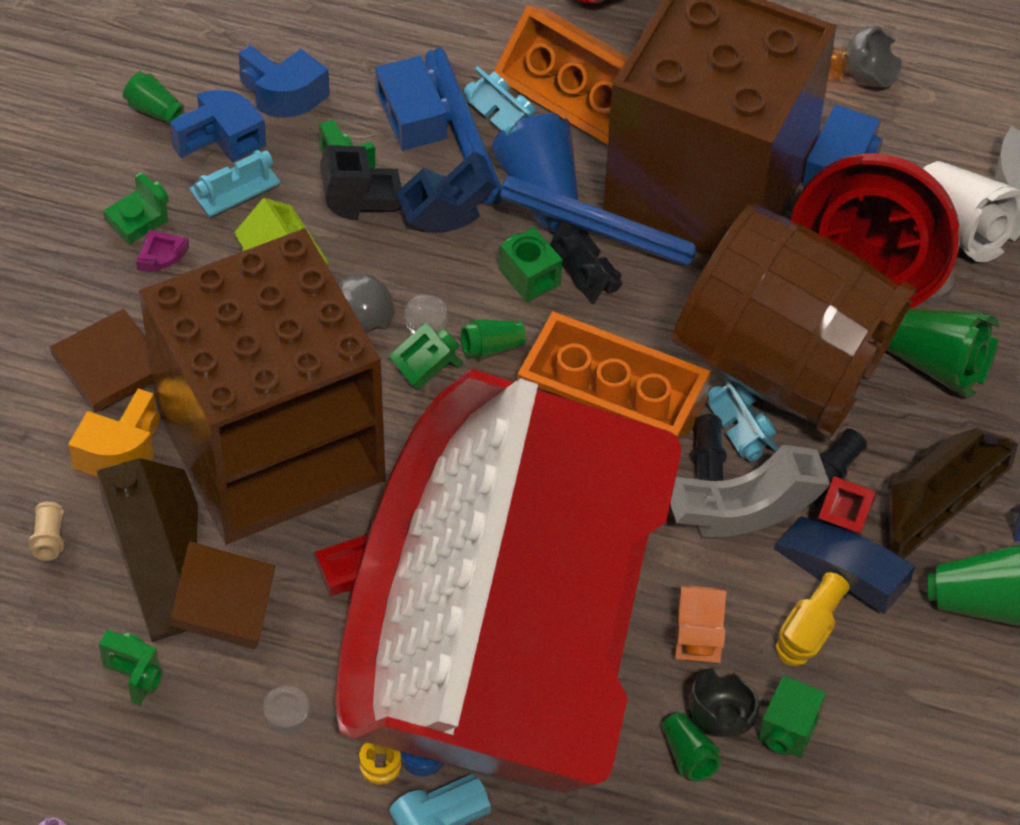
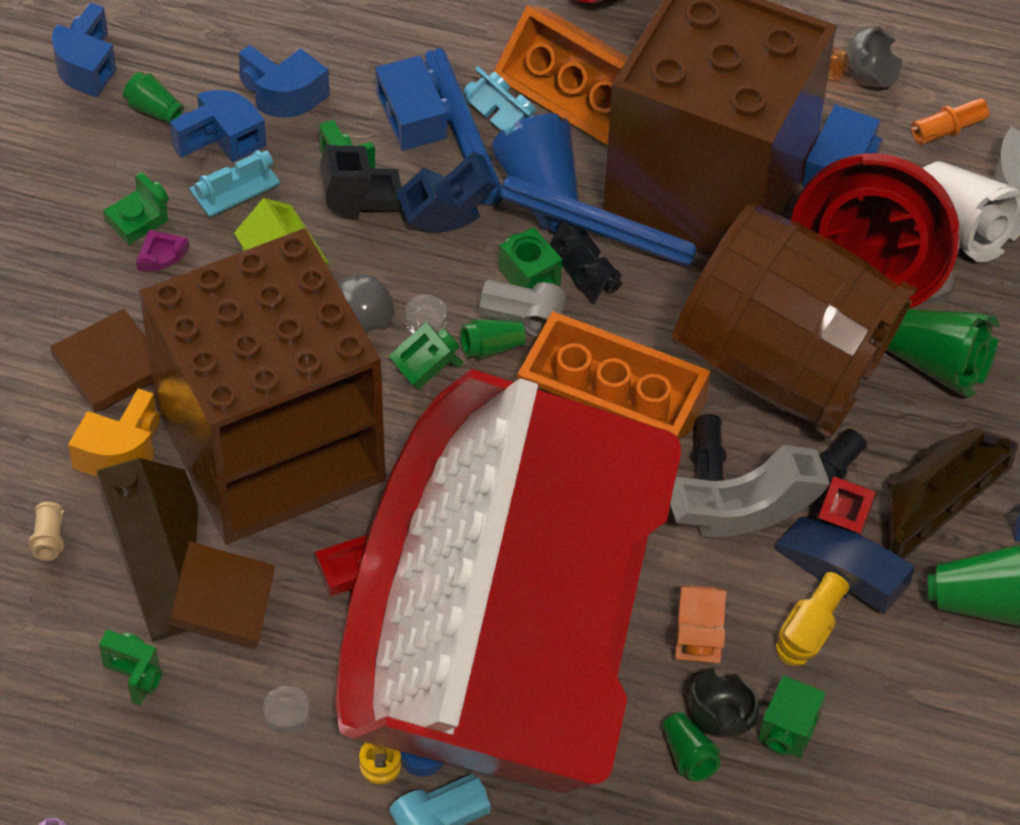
(82, 55): none -> blue brick
(522, 304): none -> light grey piece
(753, 429): medium azure hinge -> none
(949, 121): none -> orange axle

